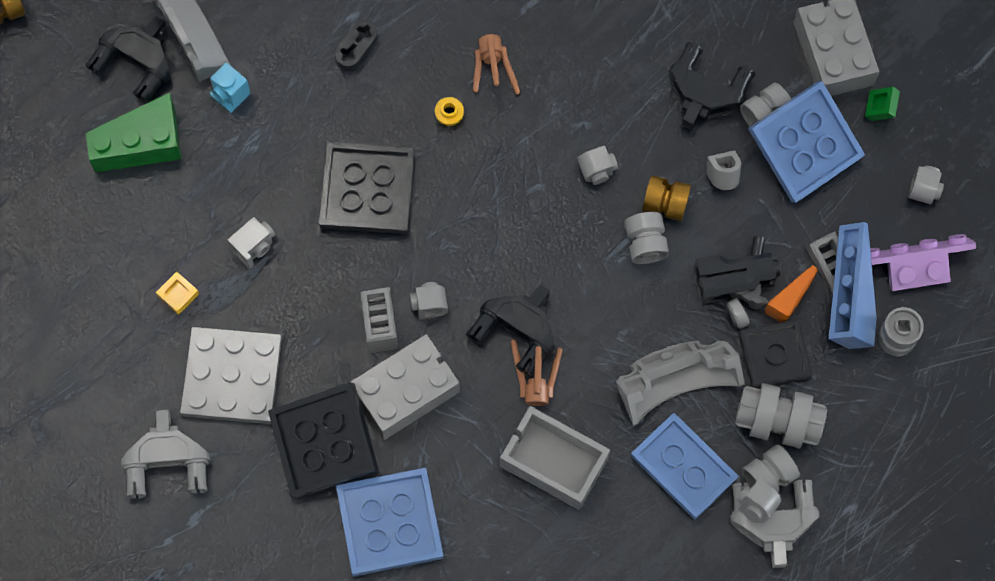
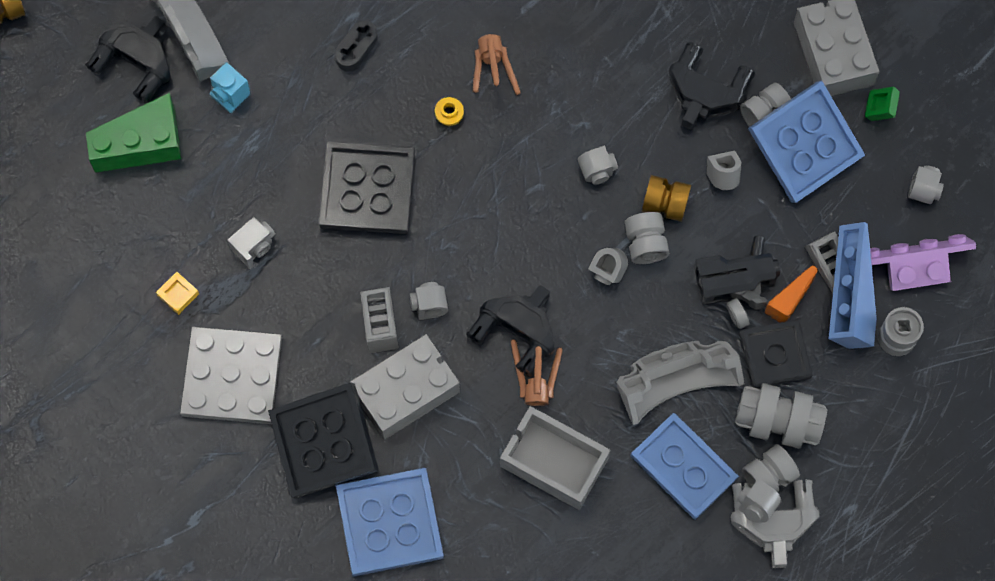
(164, 448): light grey connector -> none
(609, 265): none -> light grey plate

